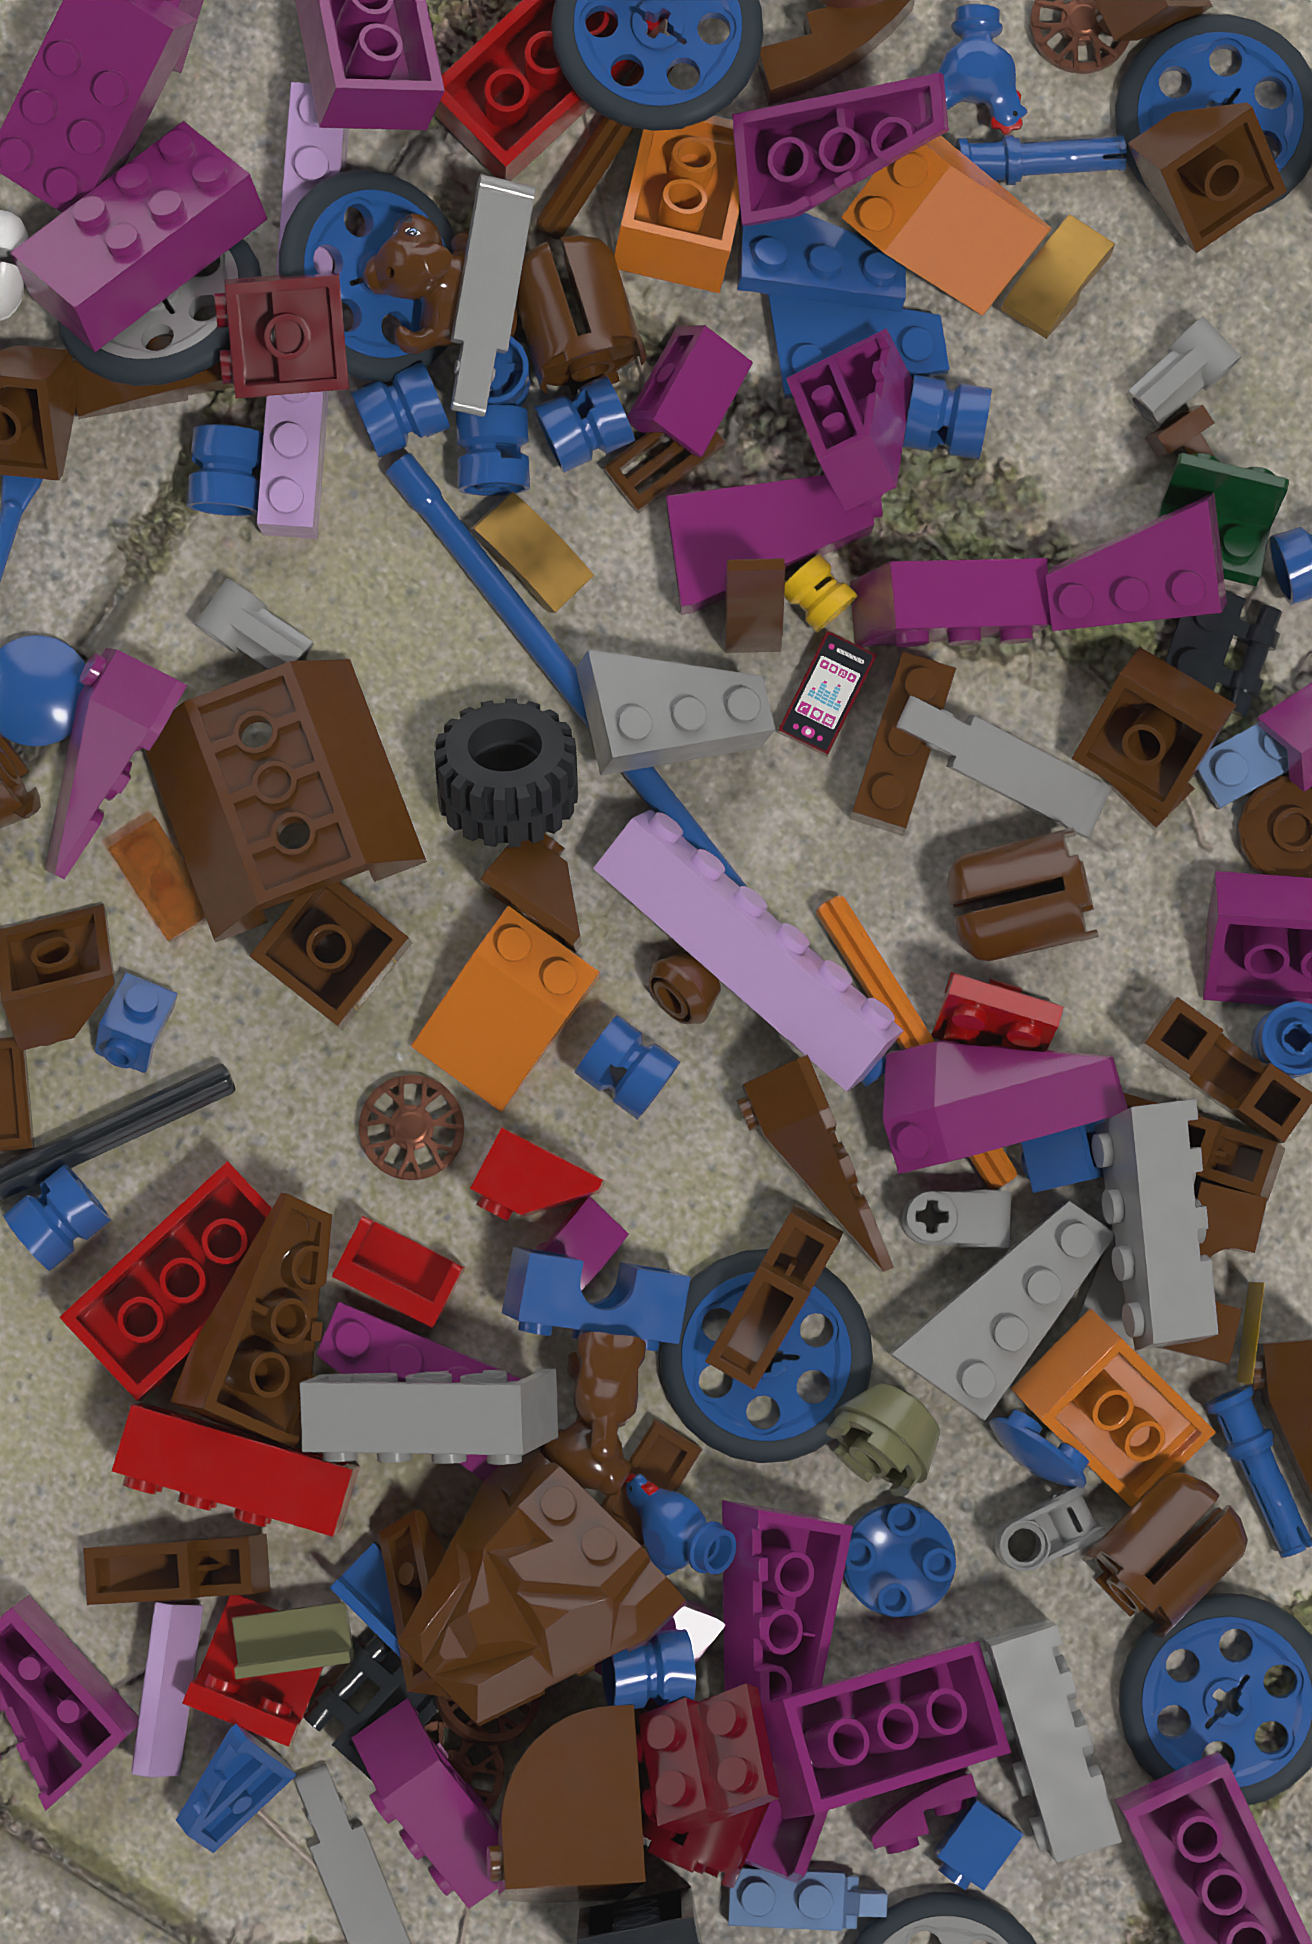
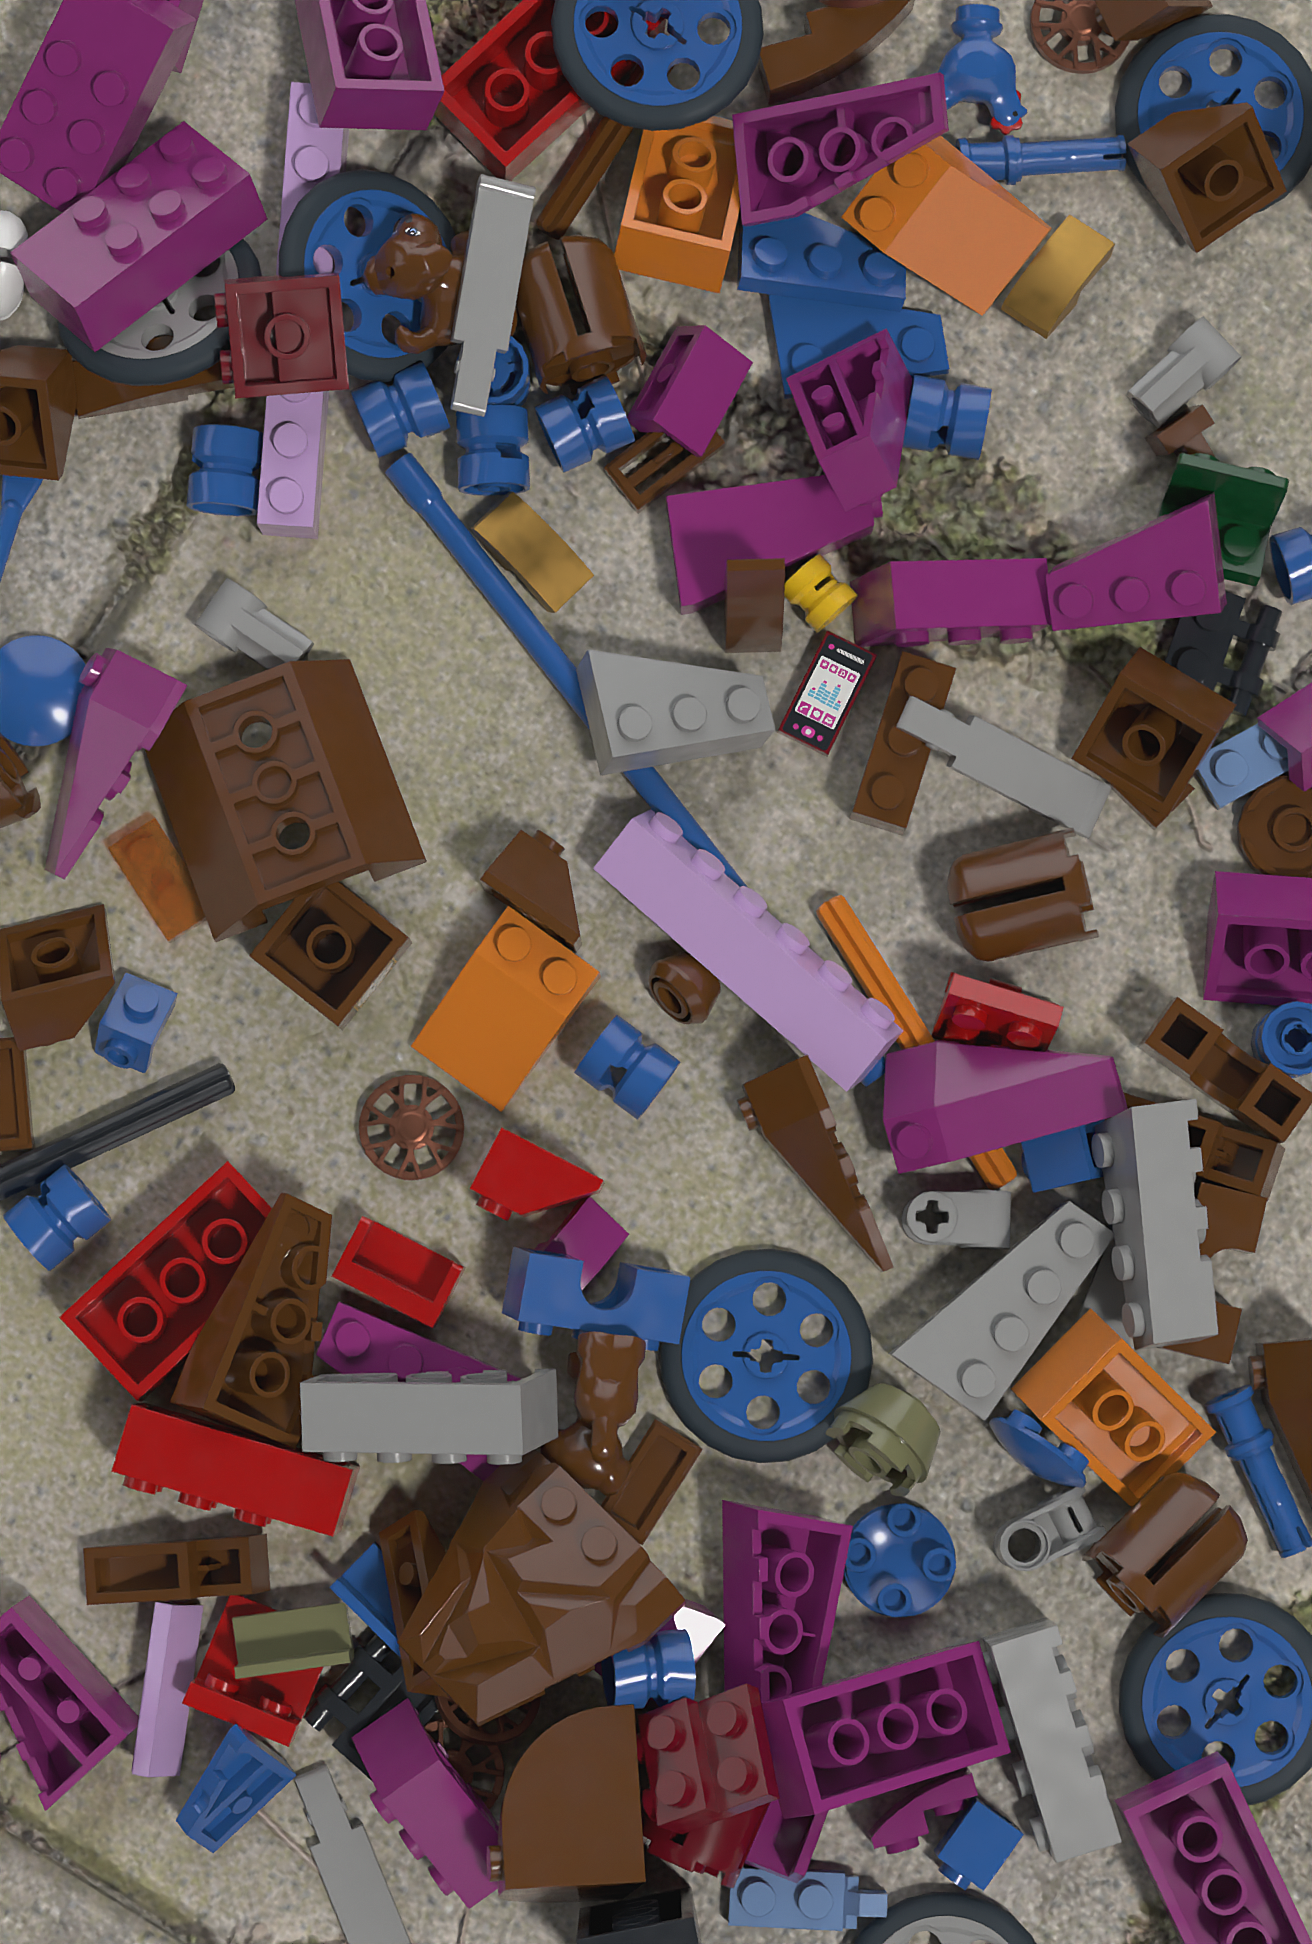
(506, 772): black tyre -> none
(677, 1530): blue animal -> none
(774, 1296): reddish brown slope -> none
(1250, 1332): yellow sticker -> none

